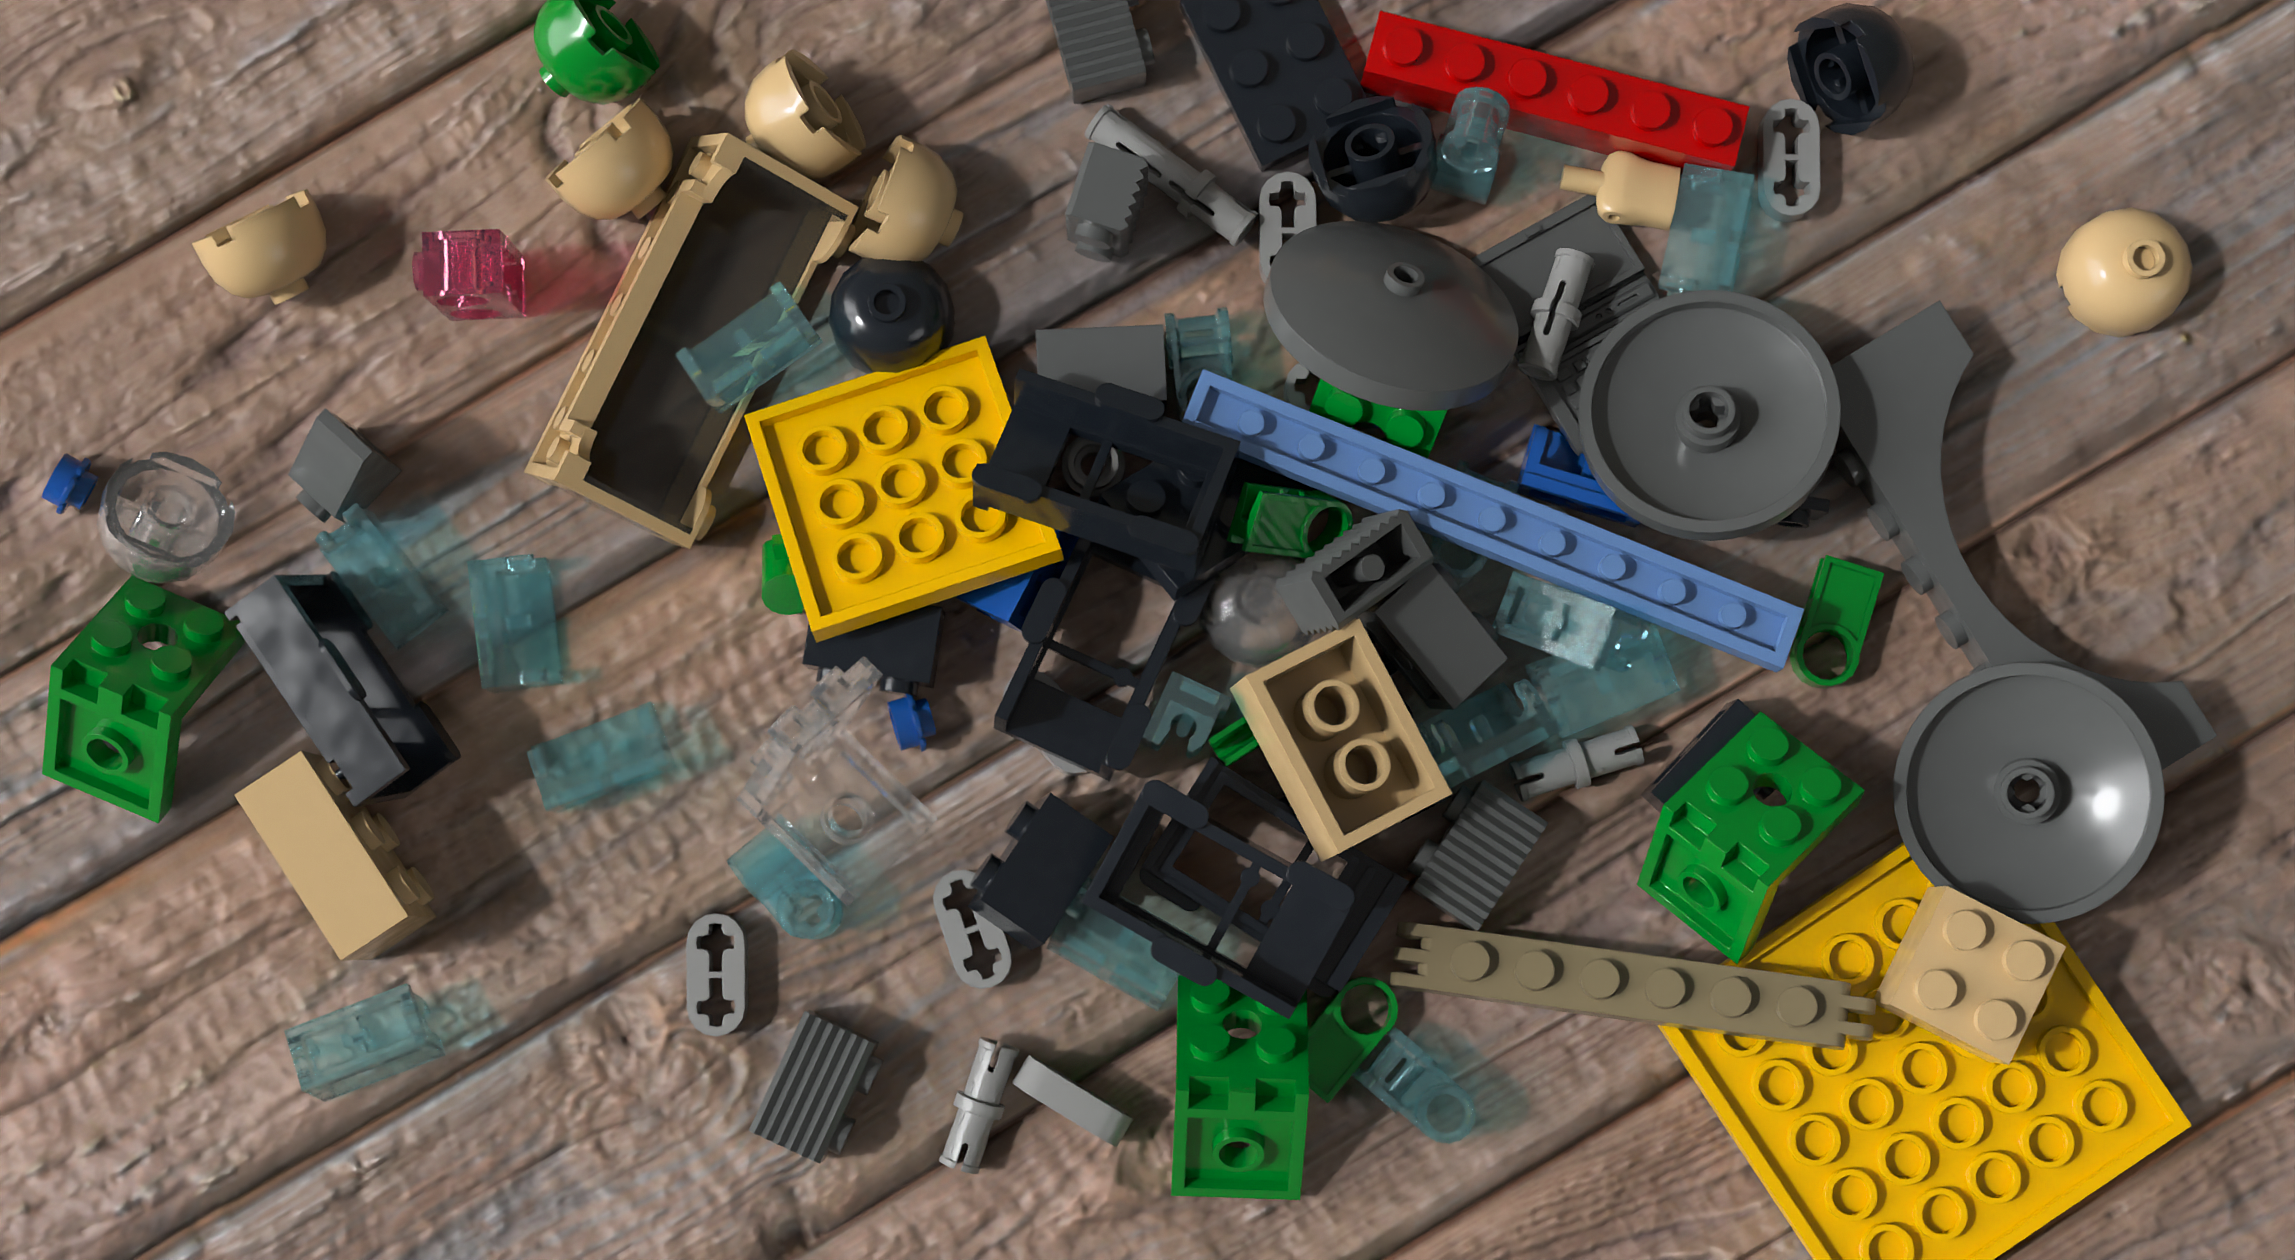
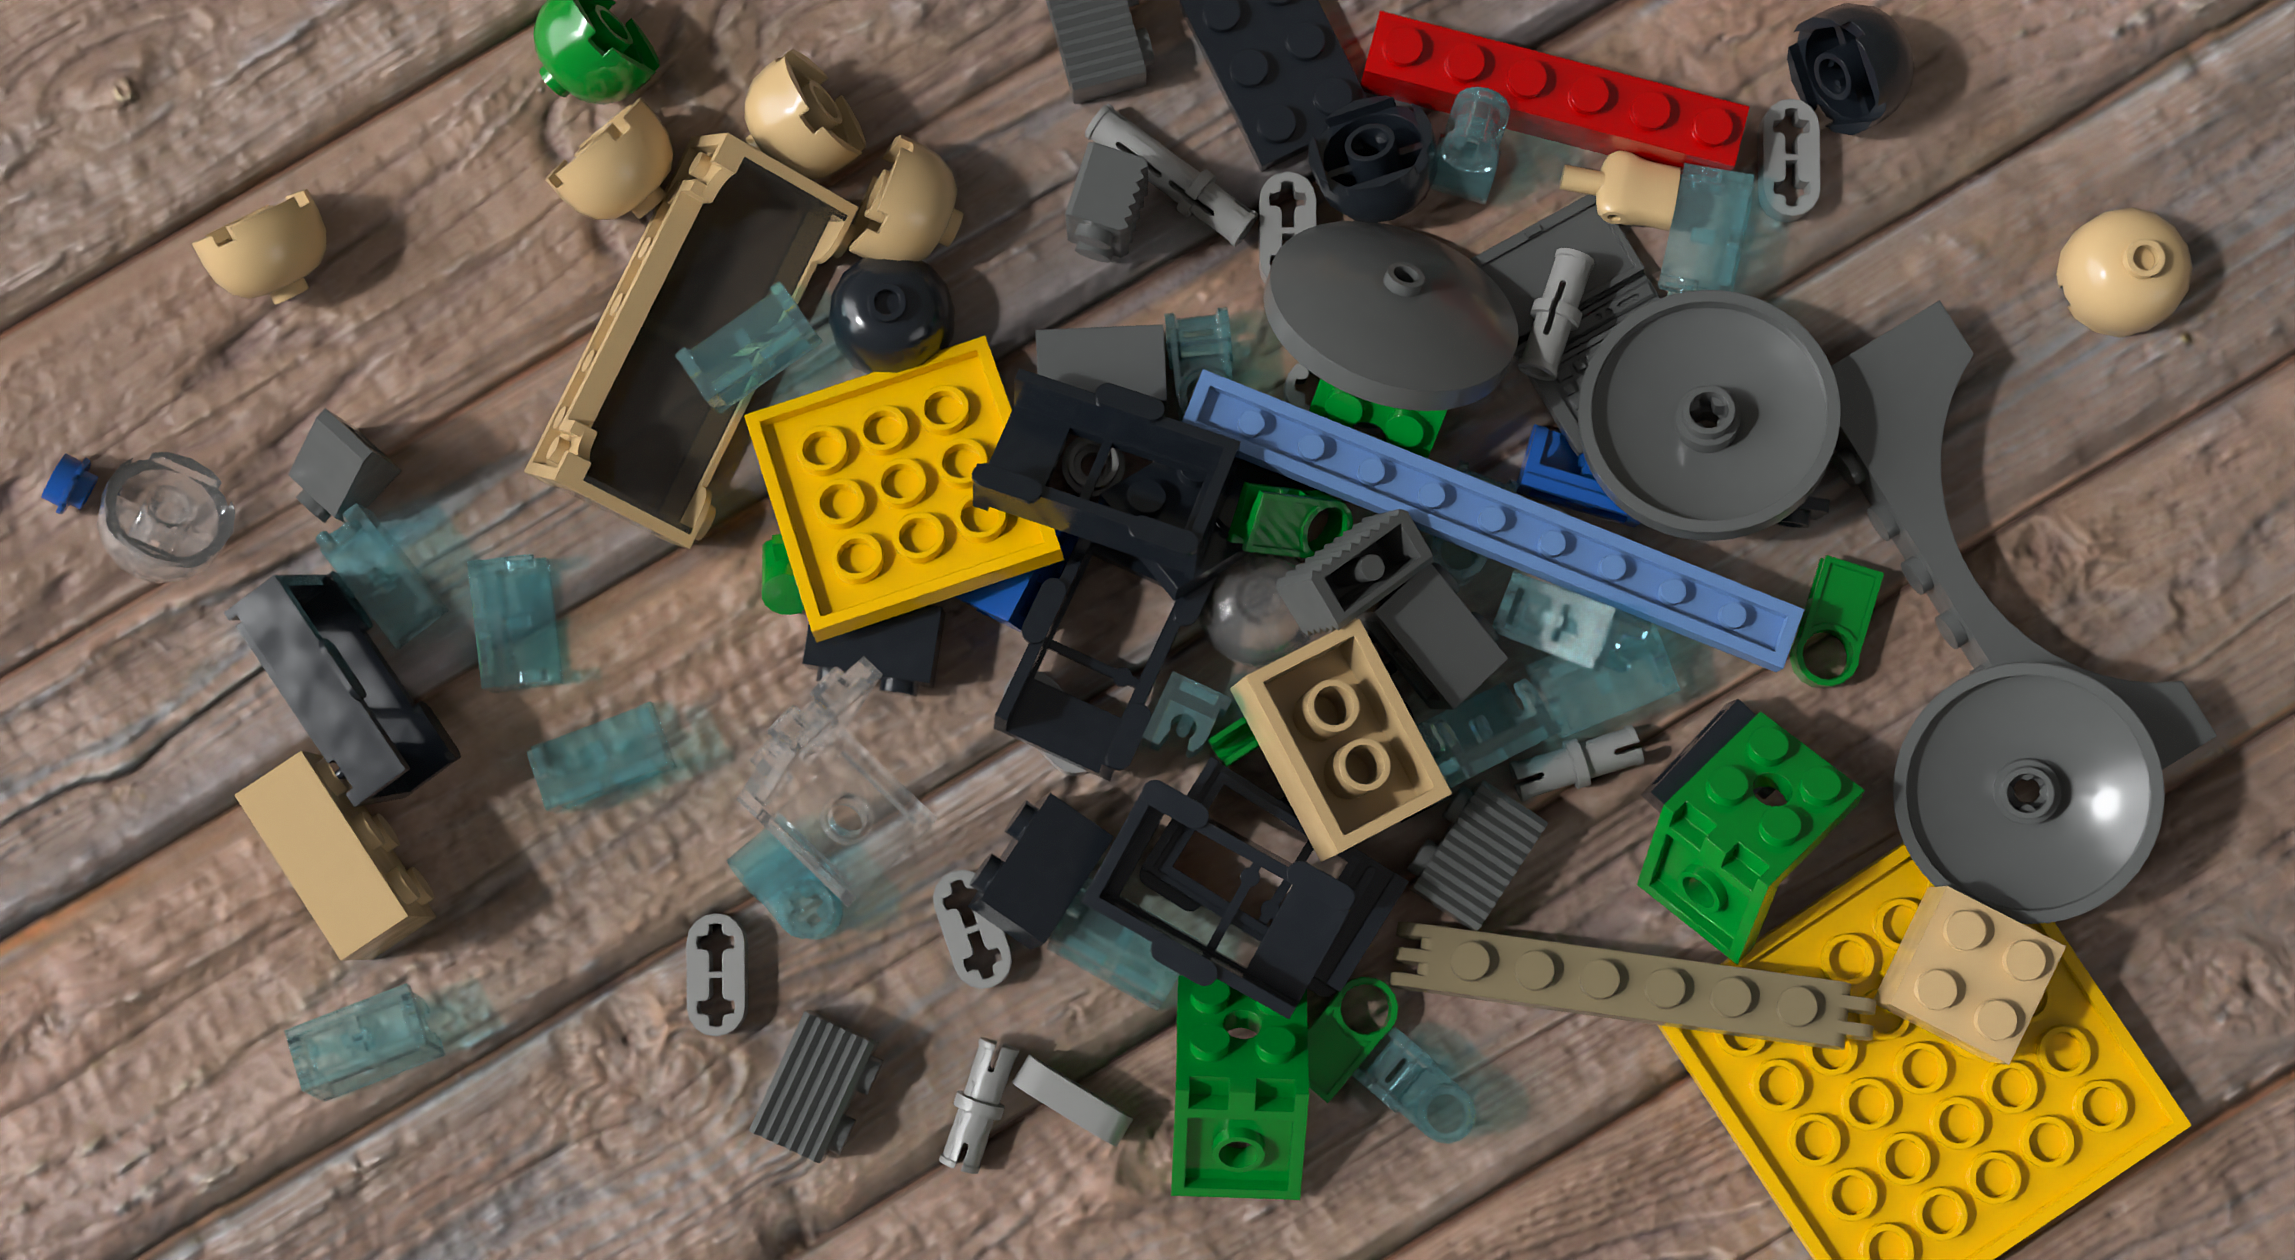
(132, 695): green bracket -> none
(471, 274): clear pink brick -> none
(911, 722): blue plate -> none

